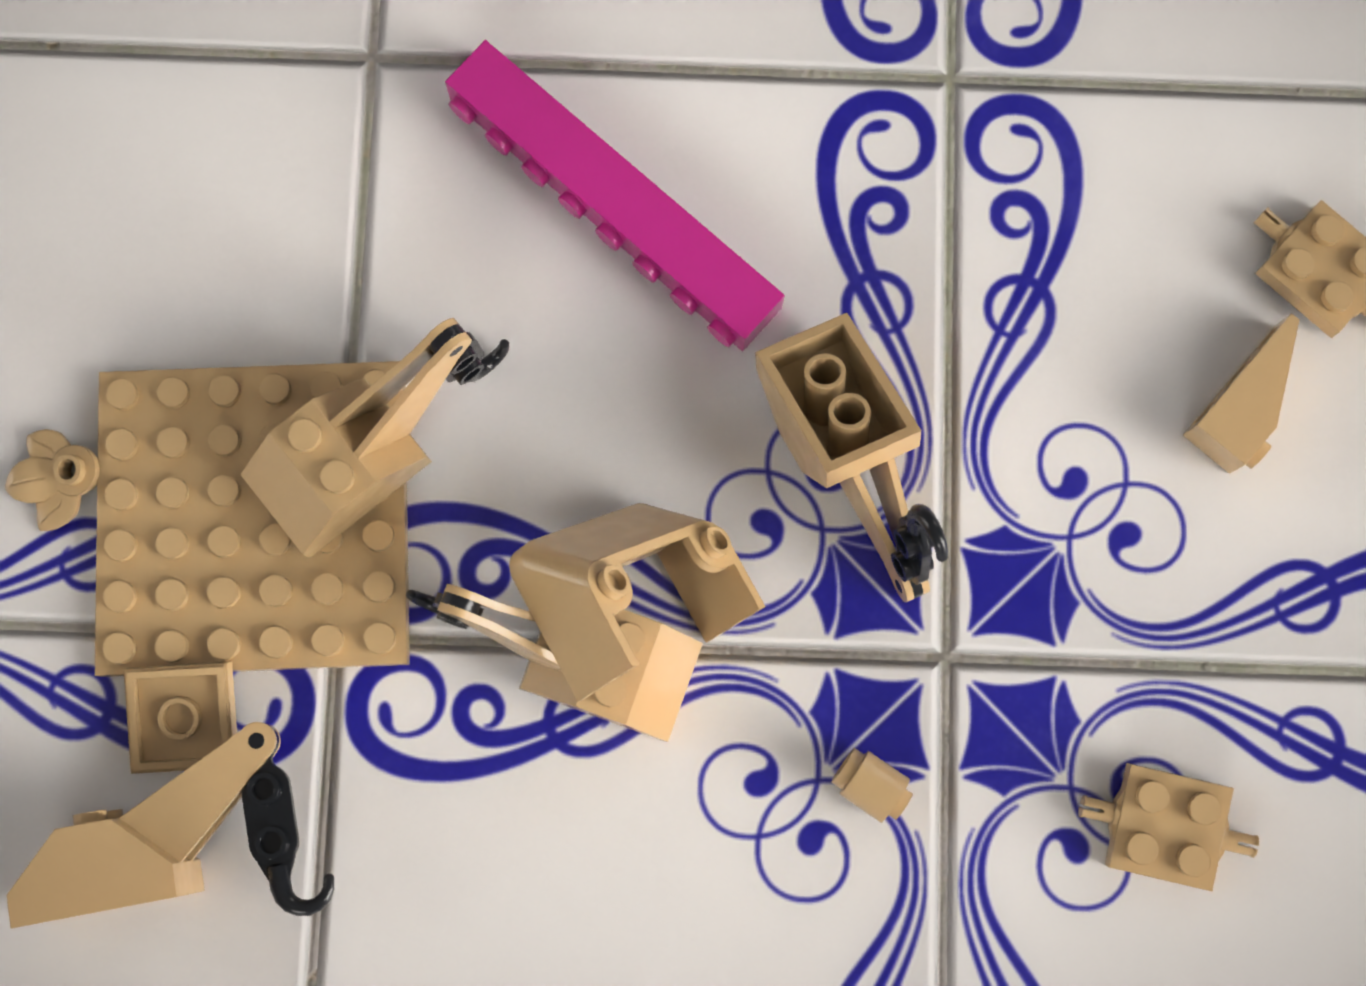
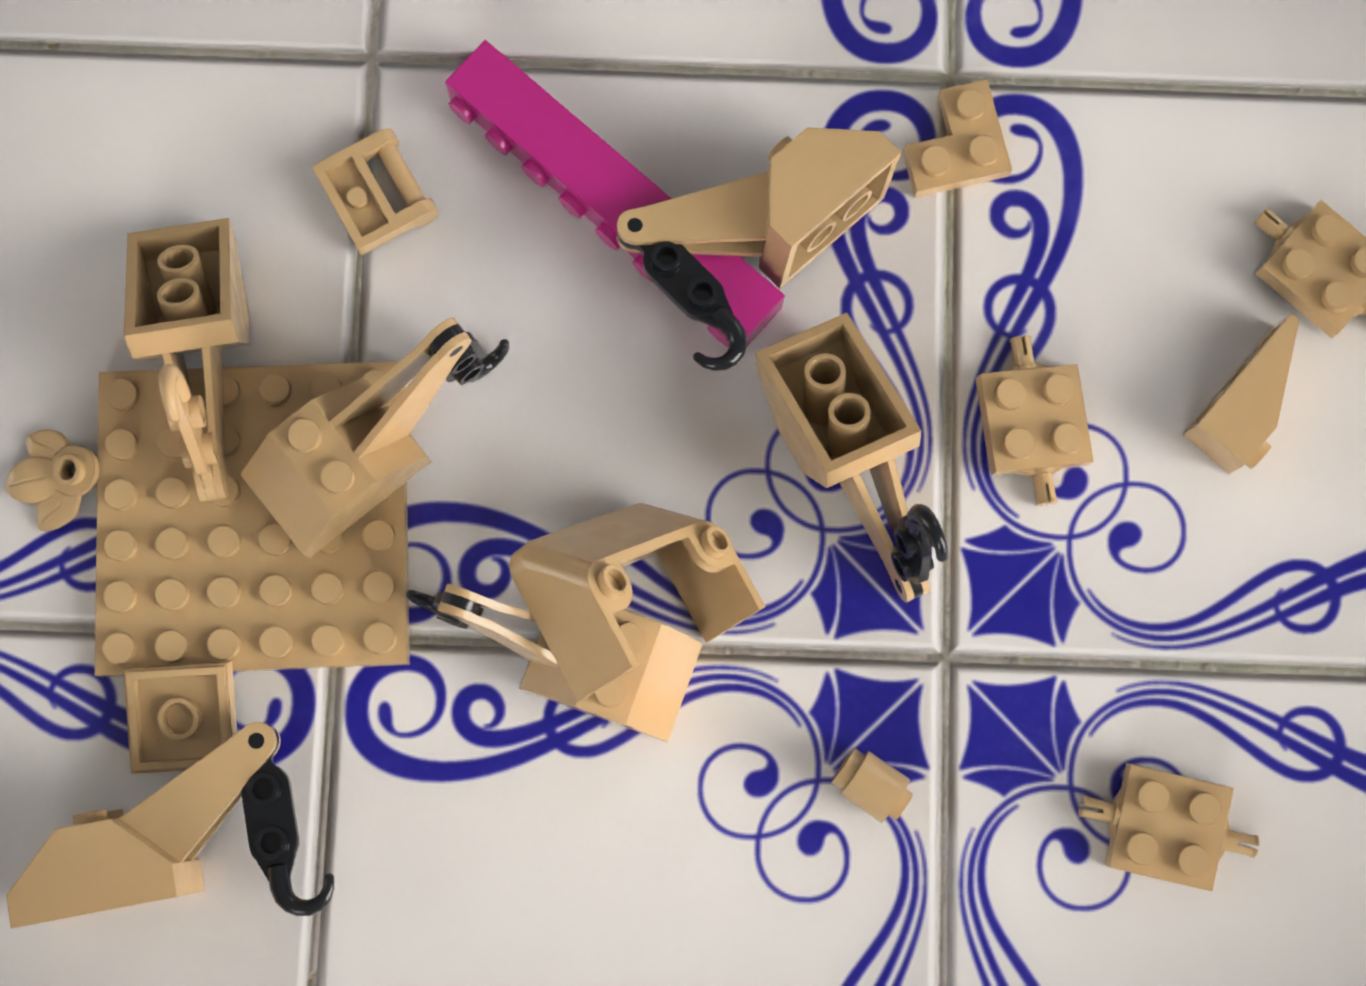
(183, 300): none -> tan slope
(360, 199): none -> tan plate
(783, 216): none -> tan slope
(970, 152): none -> tan plate
(1034, 420): none -> tan plate

